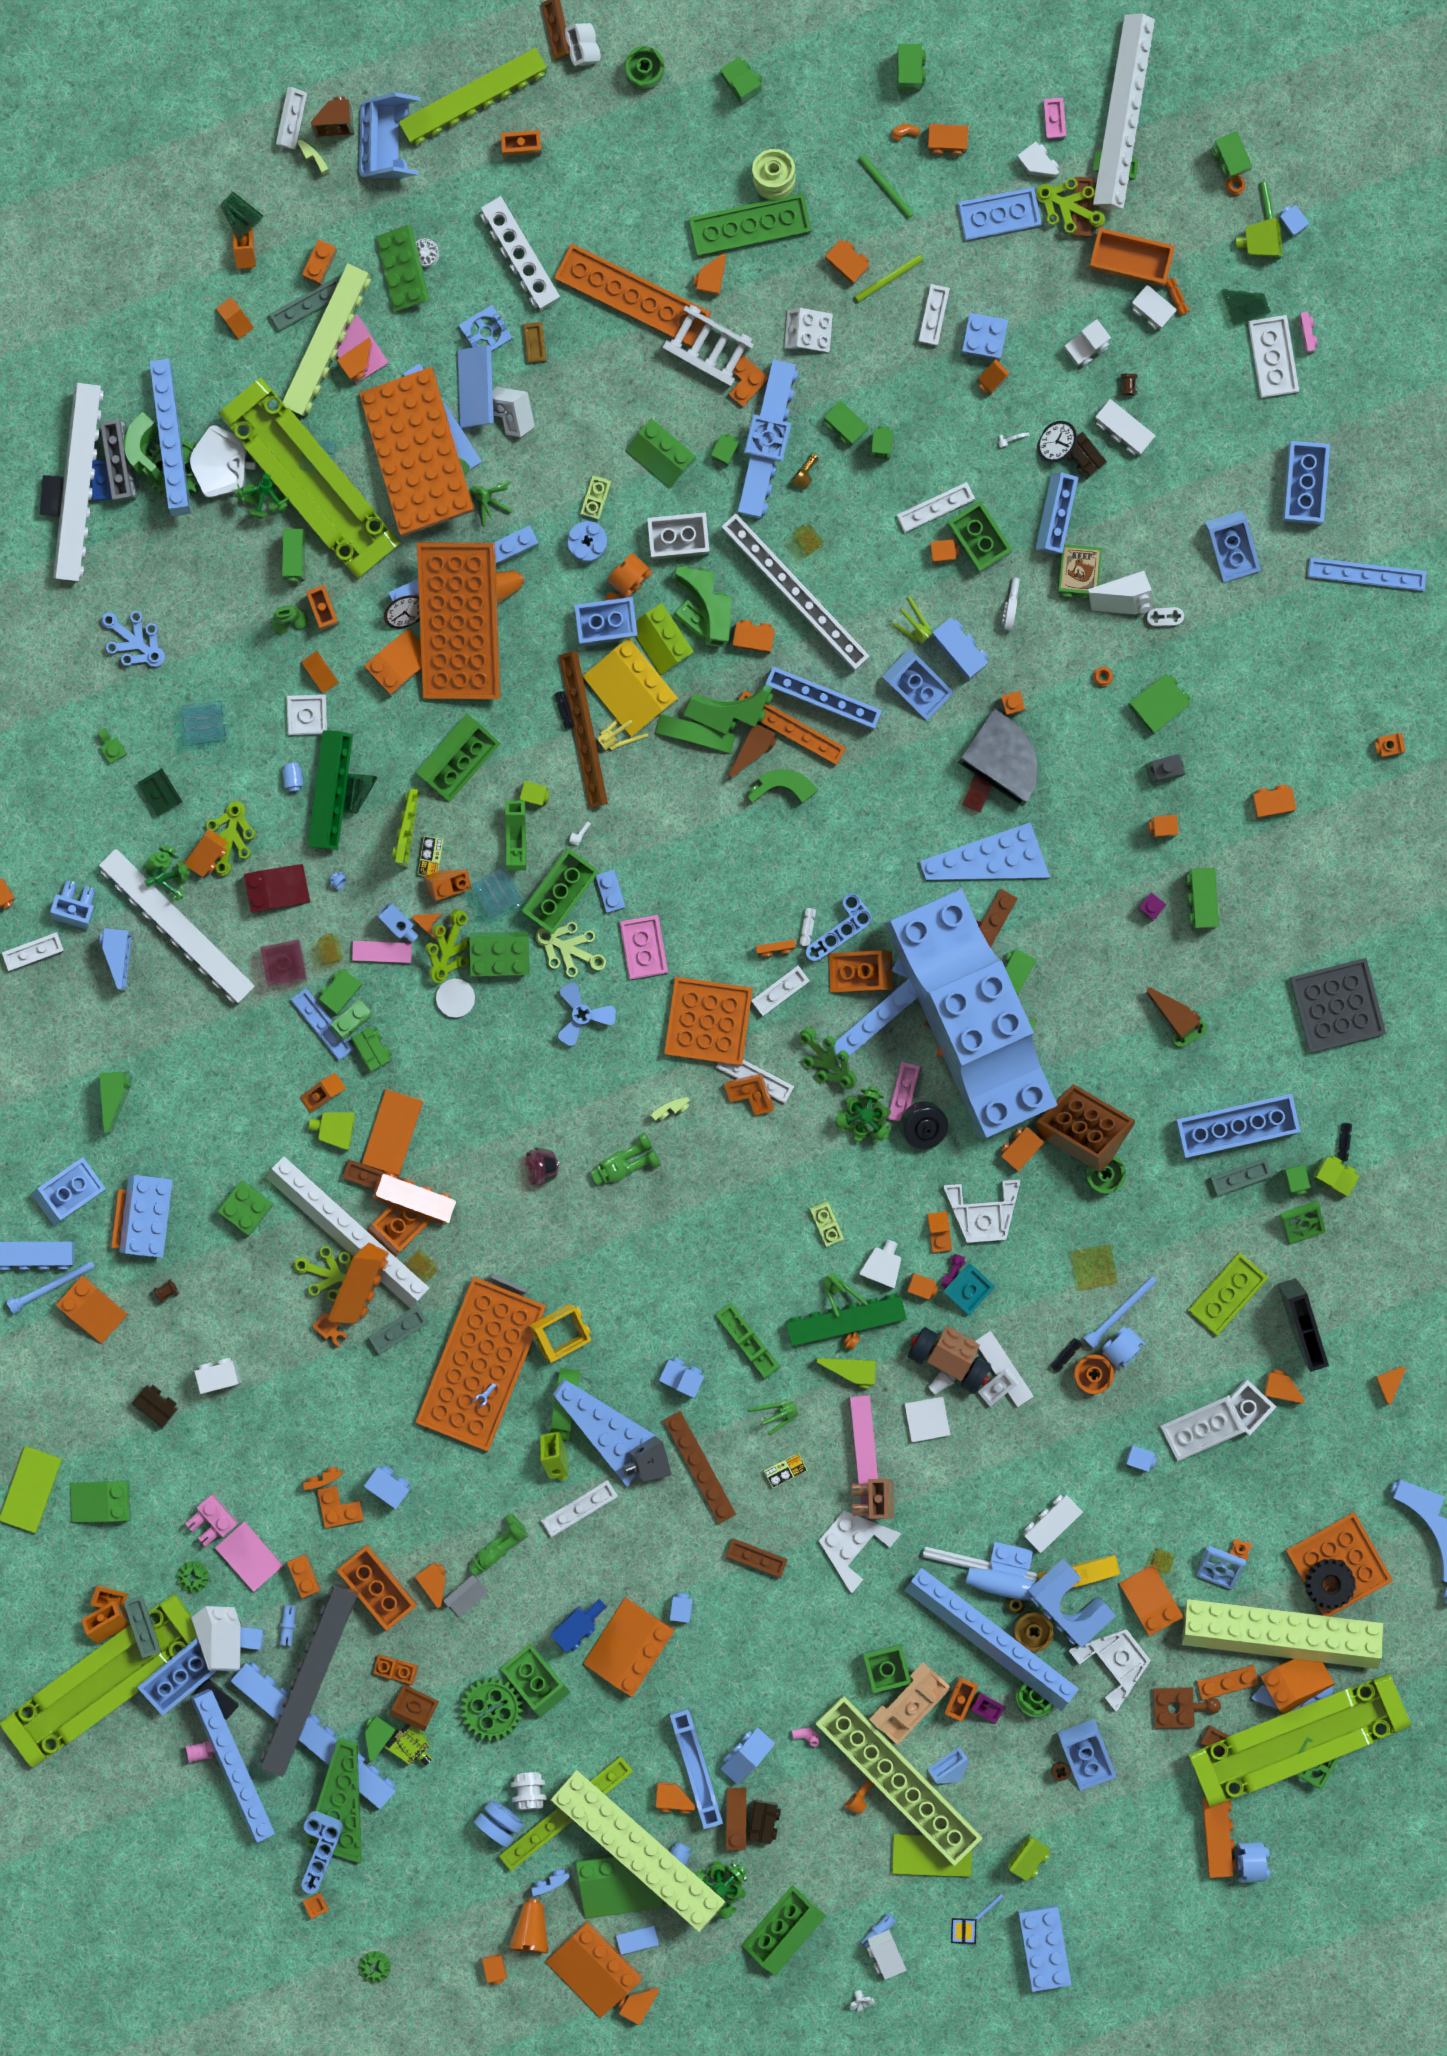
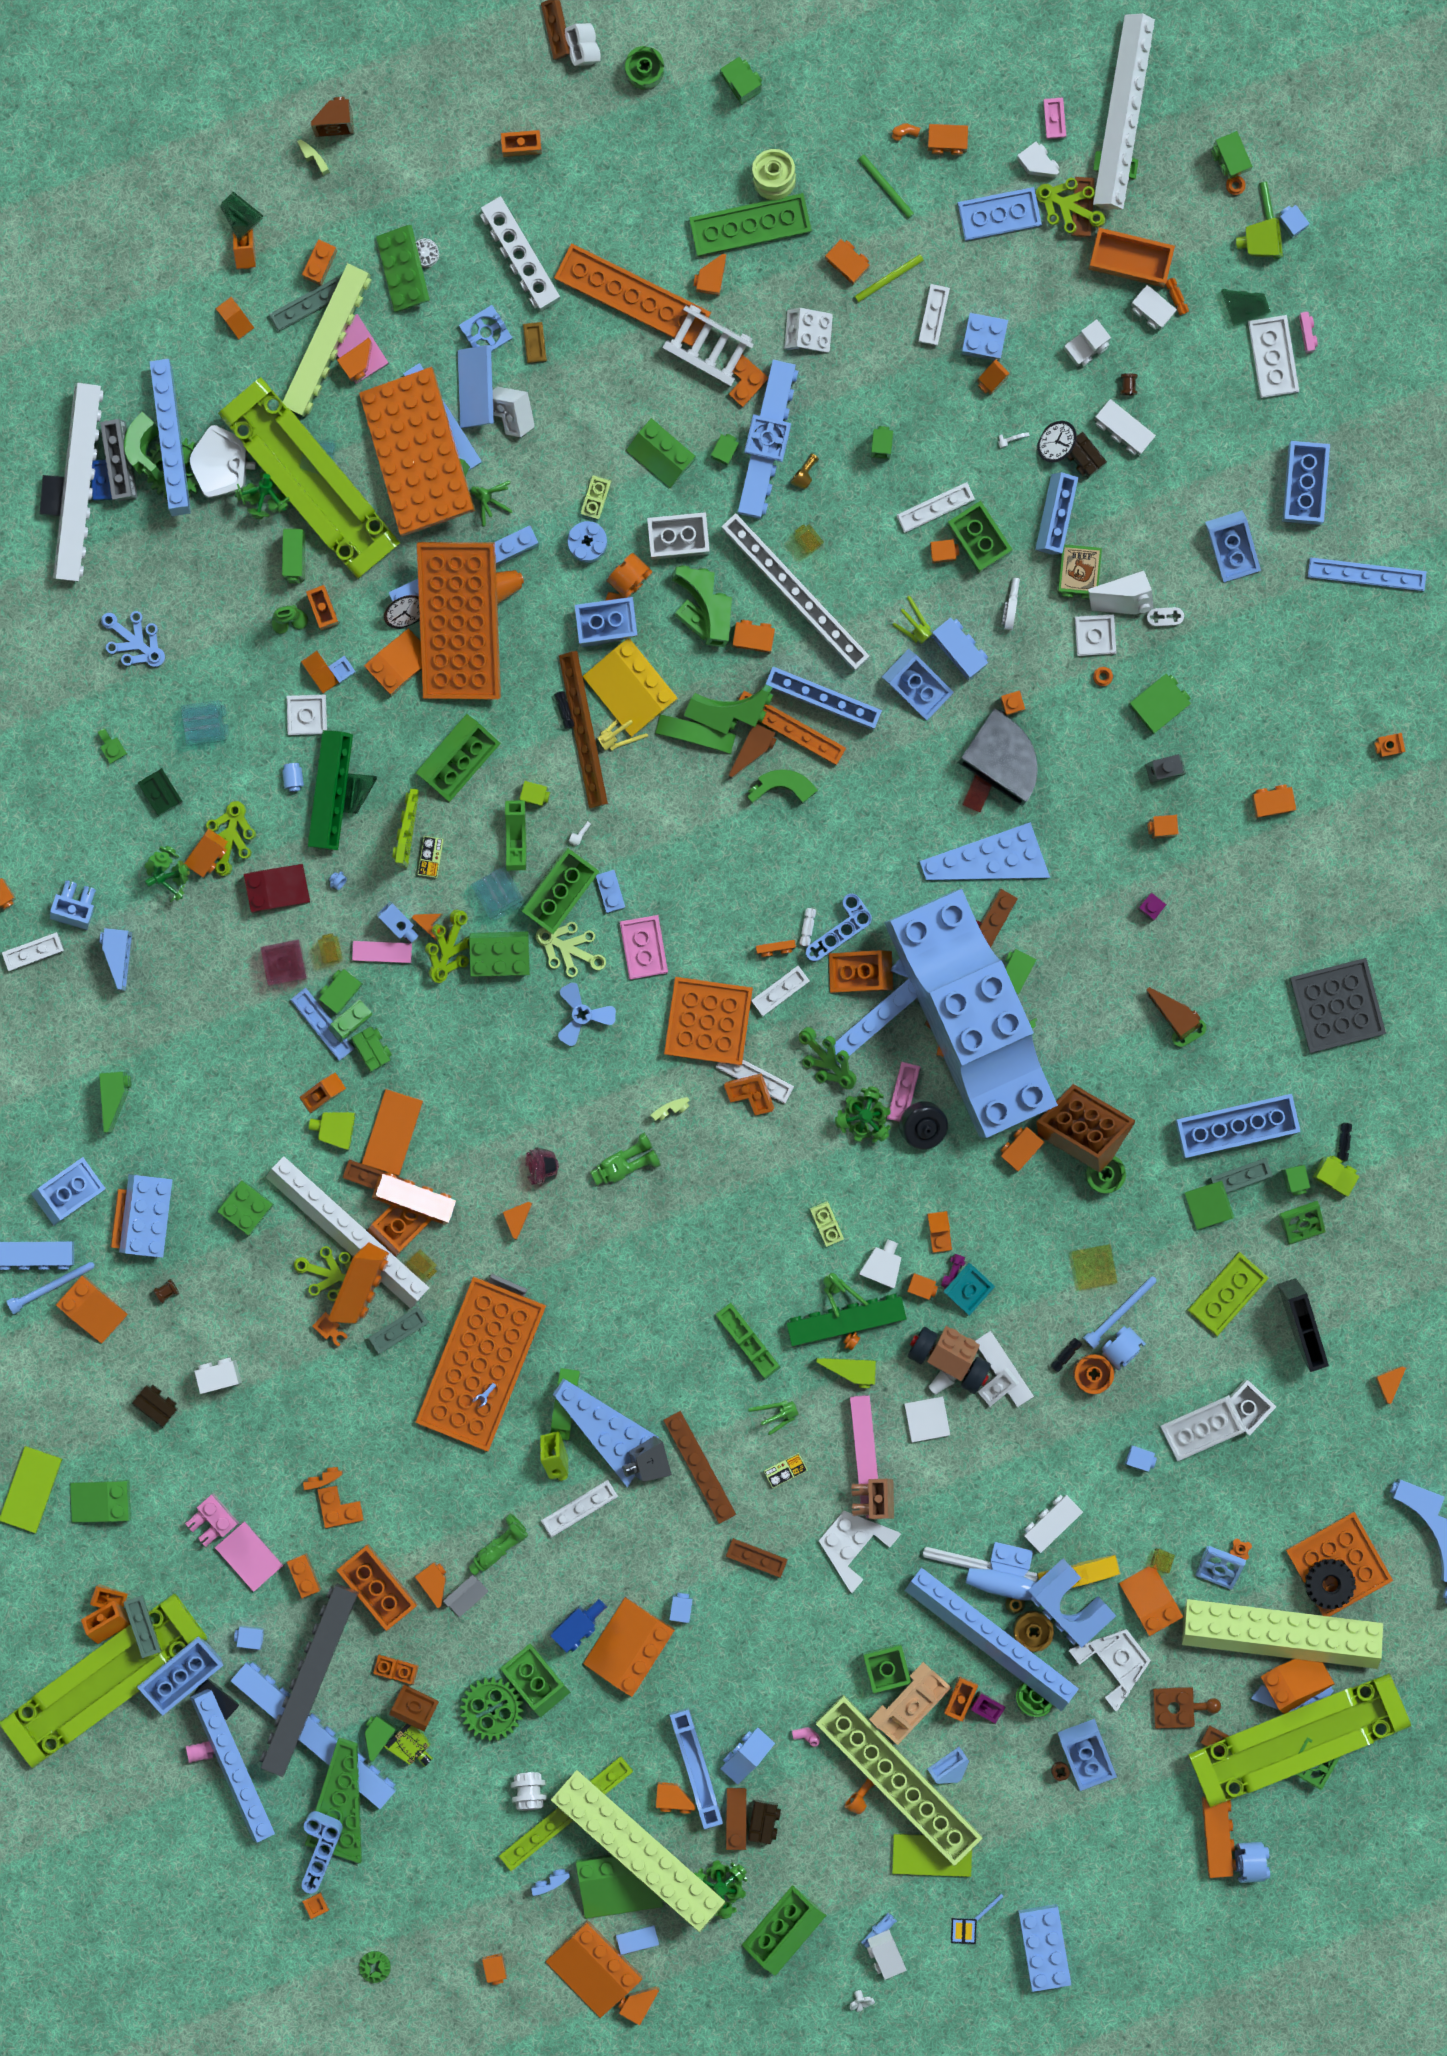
(182, 931): white brick -> none
(200, 1571): bright green gear -> none
(219, 1637): white slope -> none
(288, 1625): light blue pin -> none
(291, 118): white plate -> none
(342, 669): none -> light blue plate
(381, 136): light blue windscreen -> none
(388, 1486): light blue brick -> none
(447, 883): orange slope -> none
(455, 998): white tile -> none
(473, 96): lime brick -> none
(499, 1822): light blue wheel -> none
(516, 1217): none -> orange slope
(530, 1930): orange cone -> none
(554, 1354): yellow window -> none
(662, 639): lime slope -> none
(681, 1852): light blue brick -> none
(682, 1378): light blue brick -> none
(845, 423): bright green brick -> none
(909, 67): bright green brick -> none
(984, 1220): white wing -> none
(1028, 1858): lime slope -> none
(1095, 635): none -> white tile
(1202, 898): bright green brick -> none
(1209, 1205): none -> bright green tile
(1227, 1682): orange plate -> none
(1282, 1387): orange slope -> none

